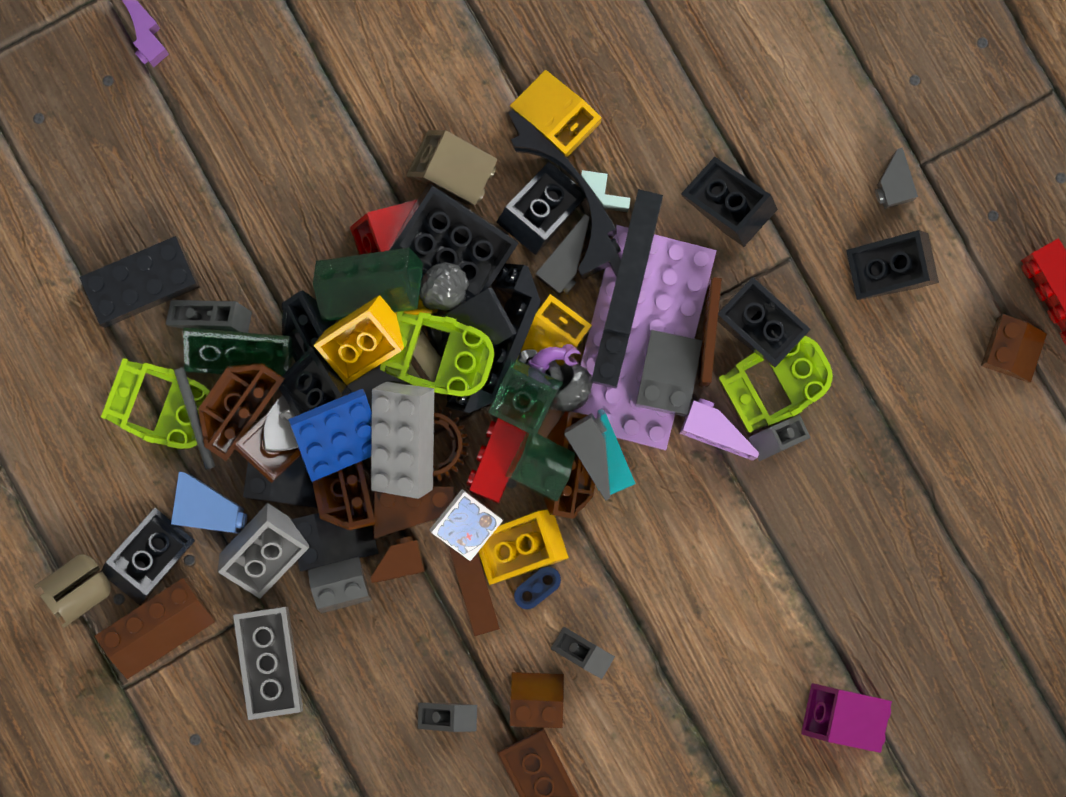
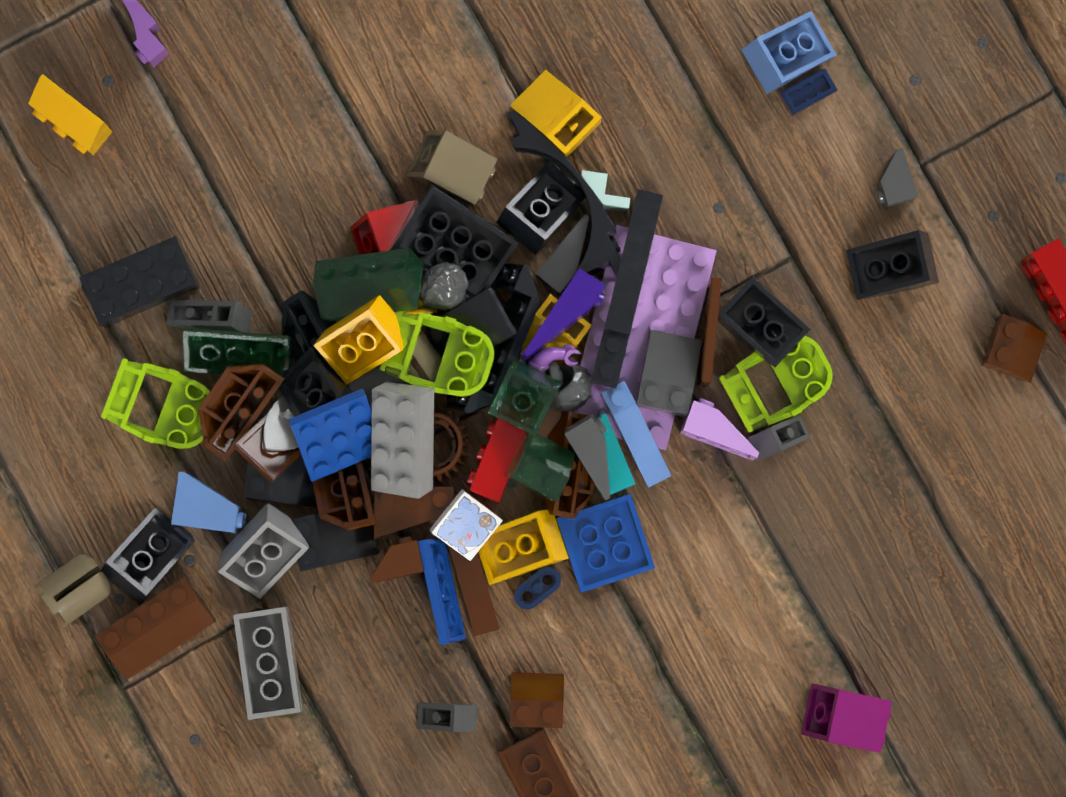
(68, 116): none -> yellow slope
(193, 416): dark grey bar -> none
(339, 585): dark grey slope -> none
(442, 591): none -> blue tile
(575, 303): none -> dark purple slope
(582, 652): dark grey slope -> none
(606, 543): none -> blue plate
(635, 434): none -> medium blue slope
(730, 201): black slope -> none
(788, 52): none -> medium blue slope
(808, 92): none -> dark blue plate

